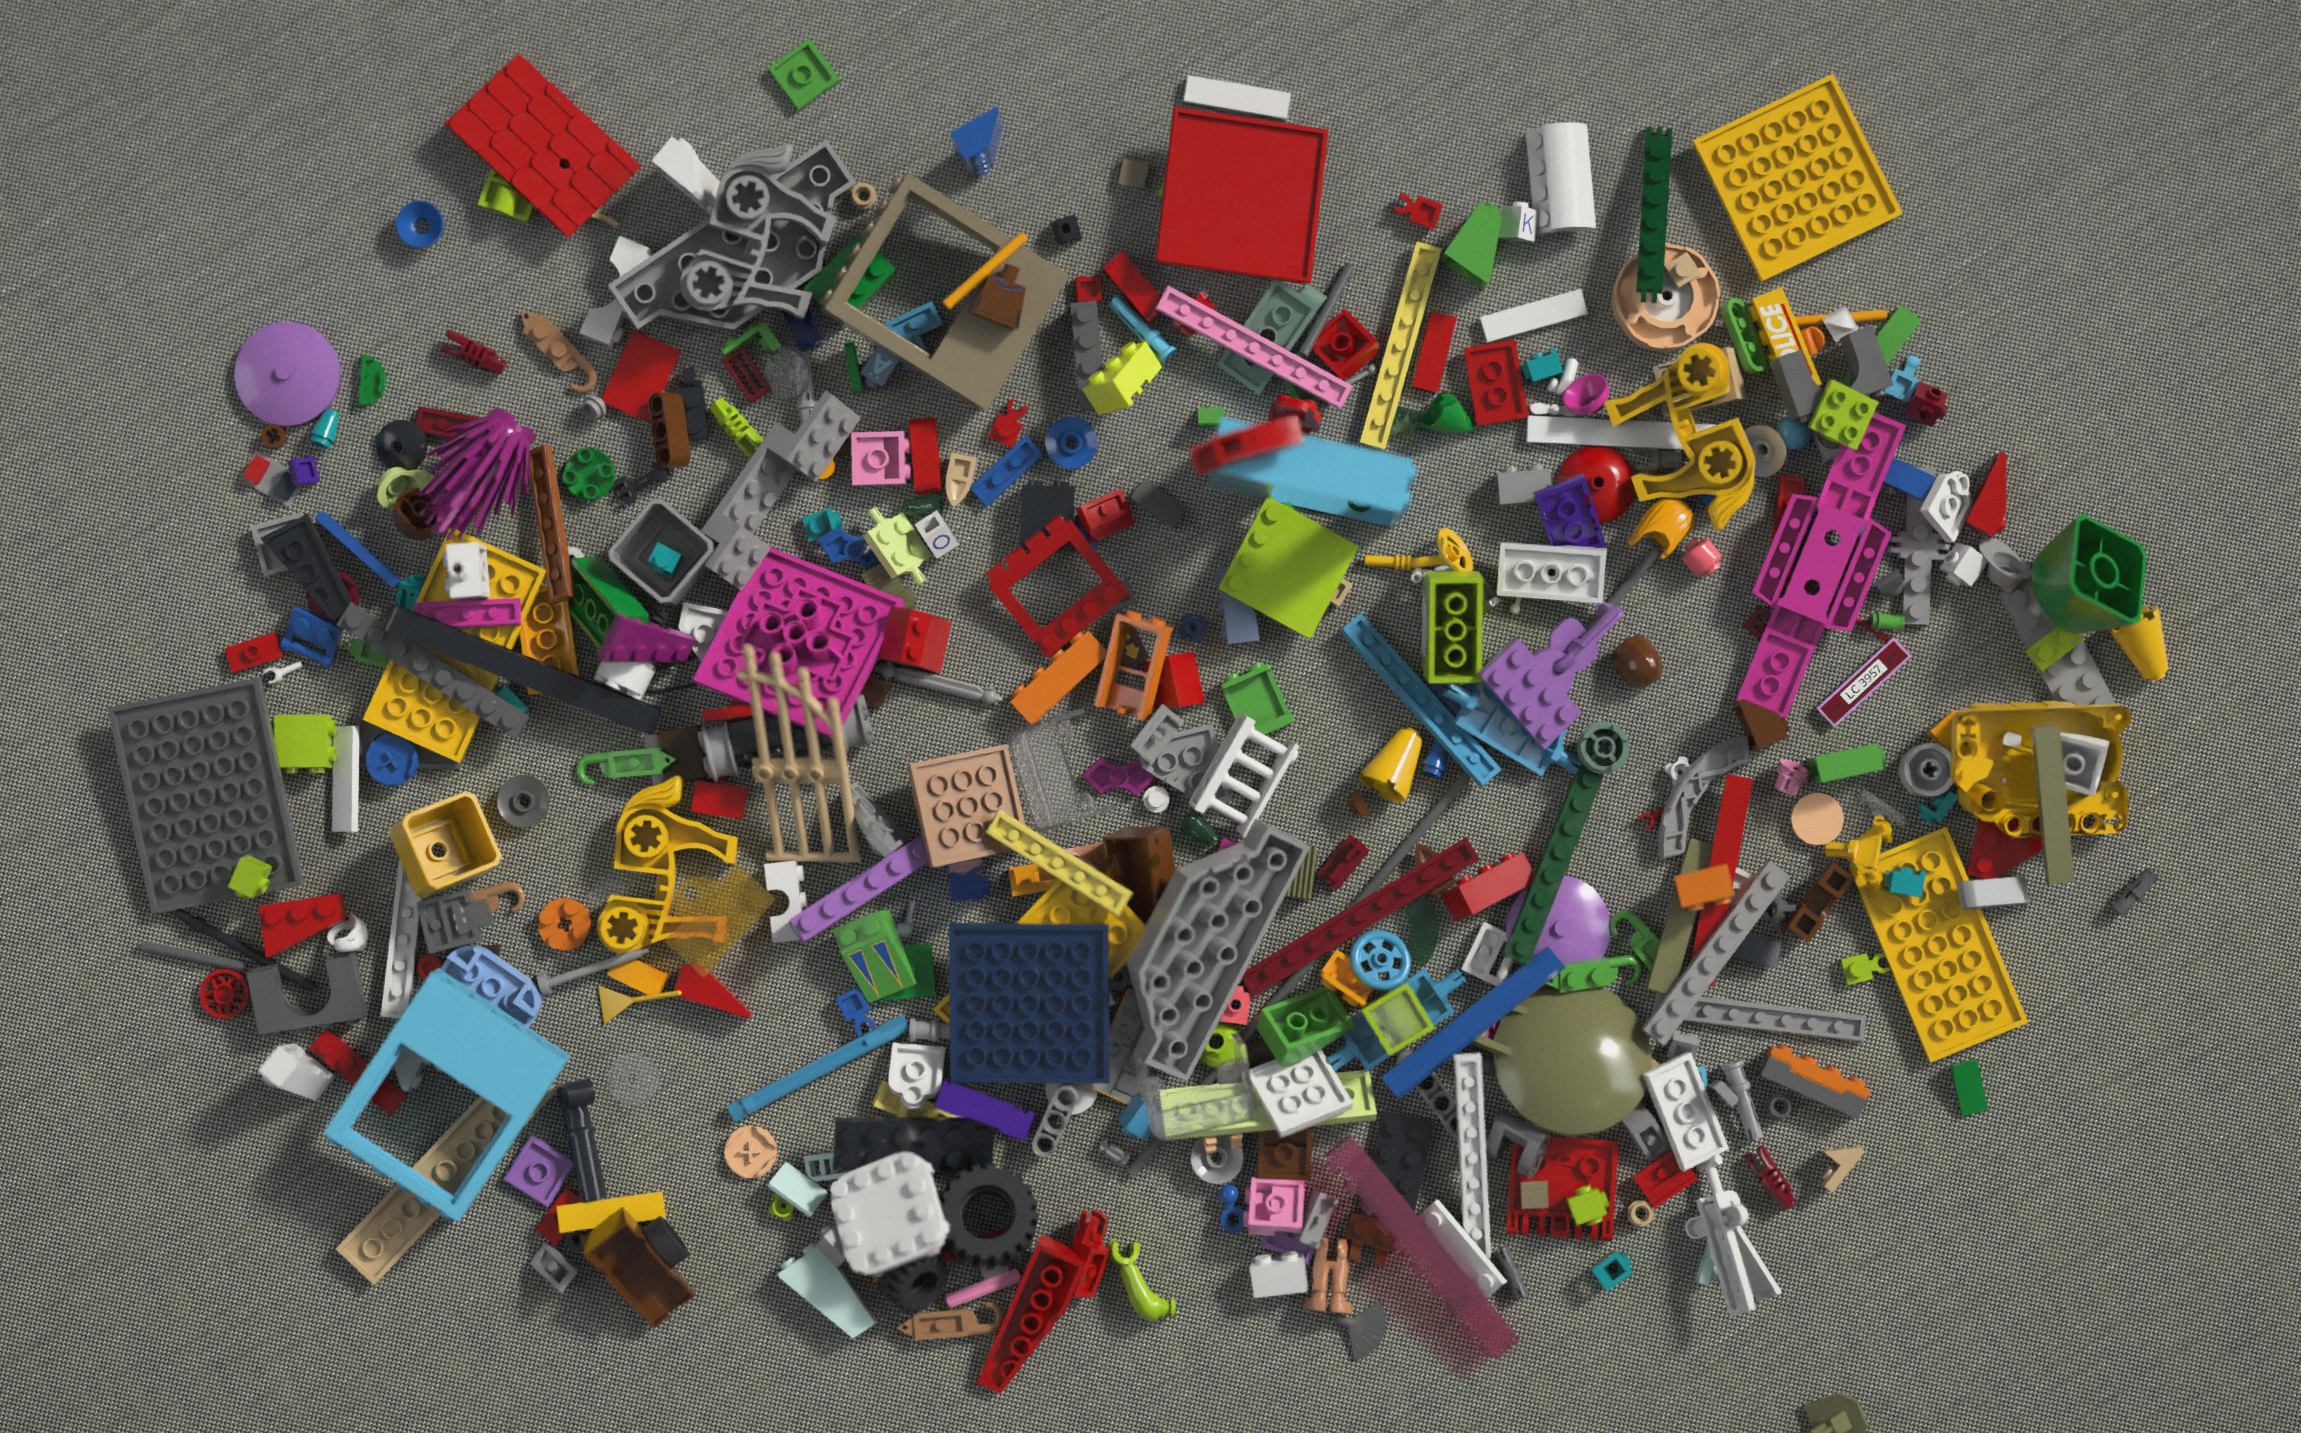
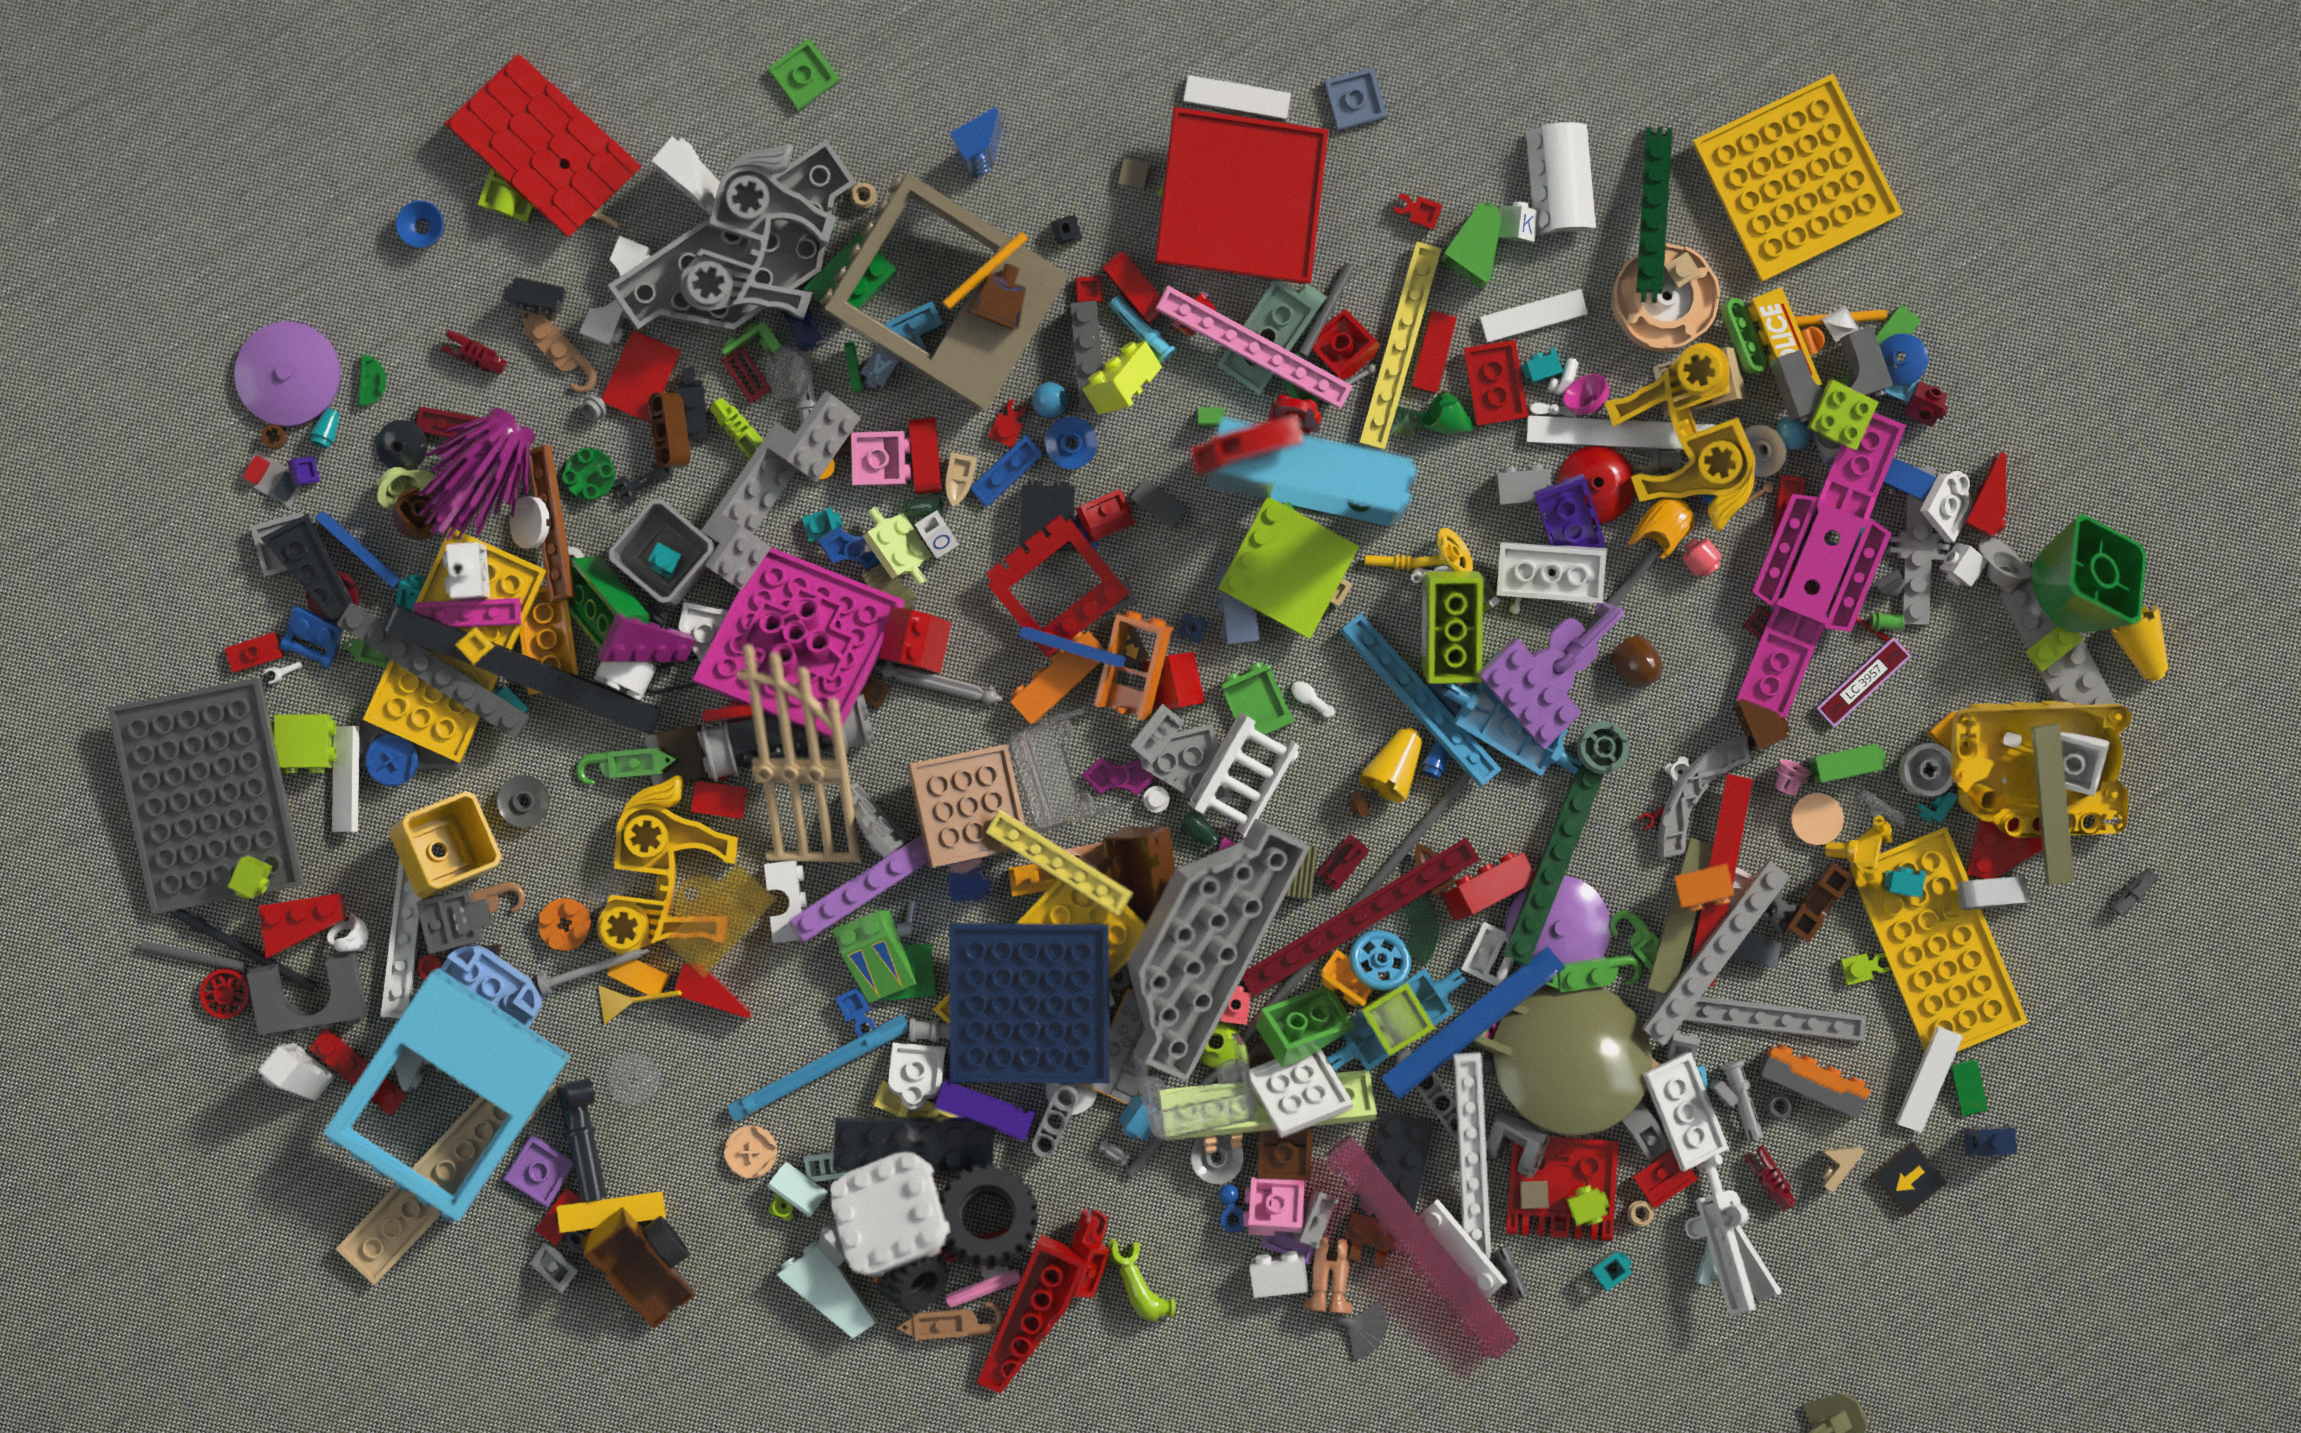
(474, 645): none -> yellow tile
(529, 522): none -> white tile
(536, 295): none -> black bracket
(1050, 400): none -> dark azure piece
(1072, 646): none -> blue tile
(1306, 694): none -> white piece
(1355, 99): none -> sand blue tile
(1766, 488): none -> medium nougat hinge
(1909, 1178): none -> black tile
(1915, 362): none -> blue dish
(1929, 1079): none -> white tile
(1990, 1140): none -> dark blue torso

